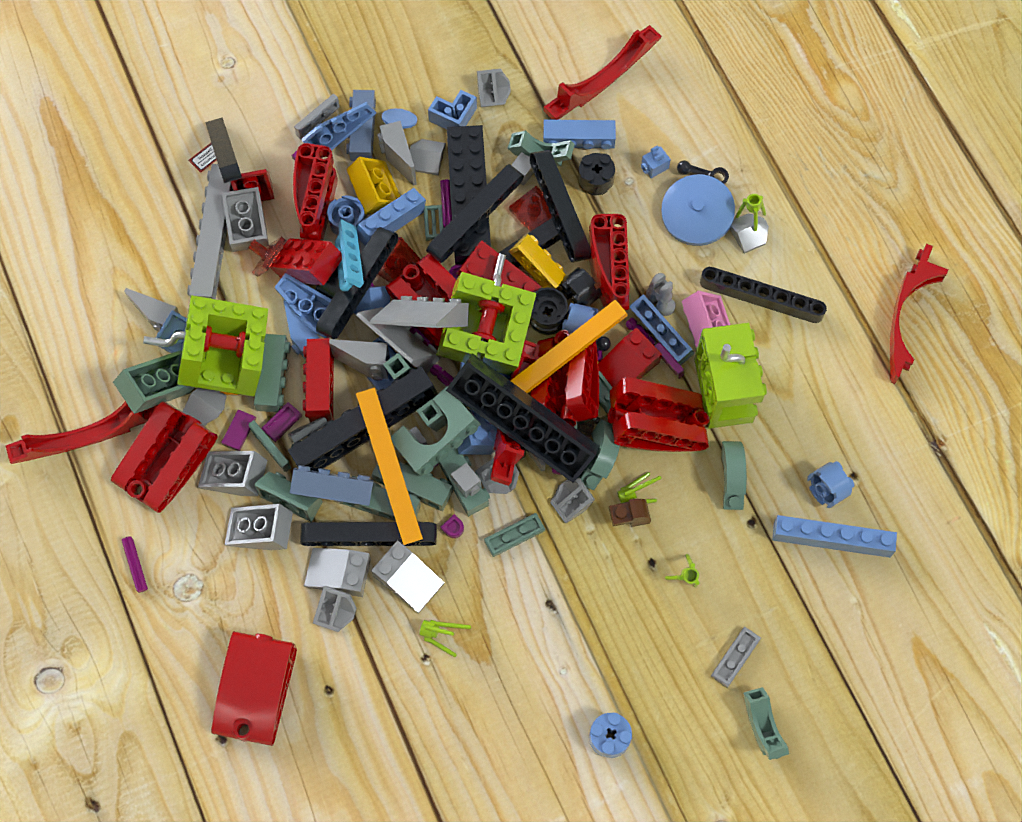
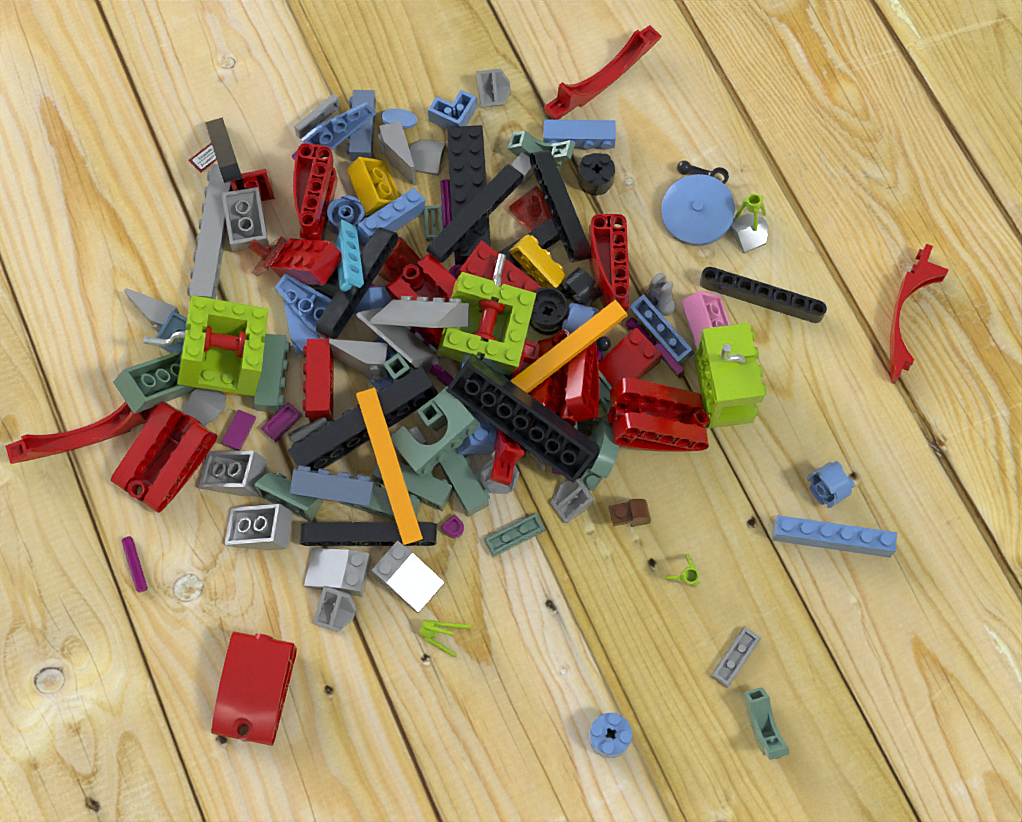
(269, 446): sand green tile -> none
(466, 480): light grey brick -> none
(628, 492): lime plant -> none
(655, 162): medium blue brick -> none
(734, 475): sand green arch -> none

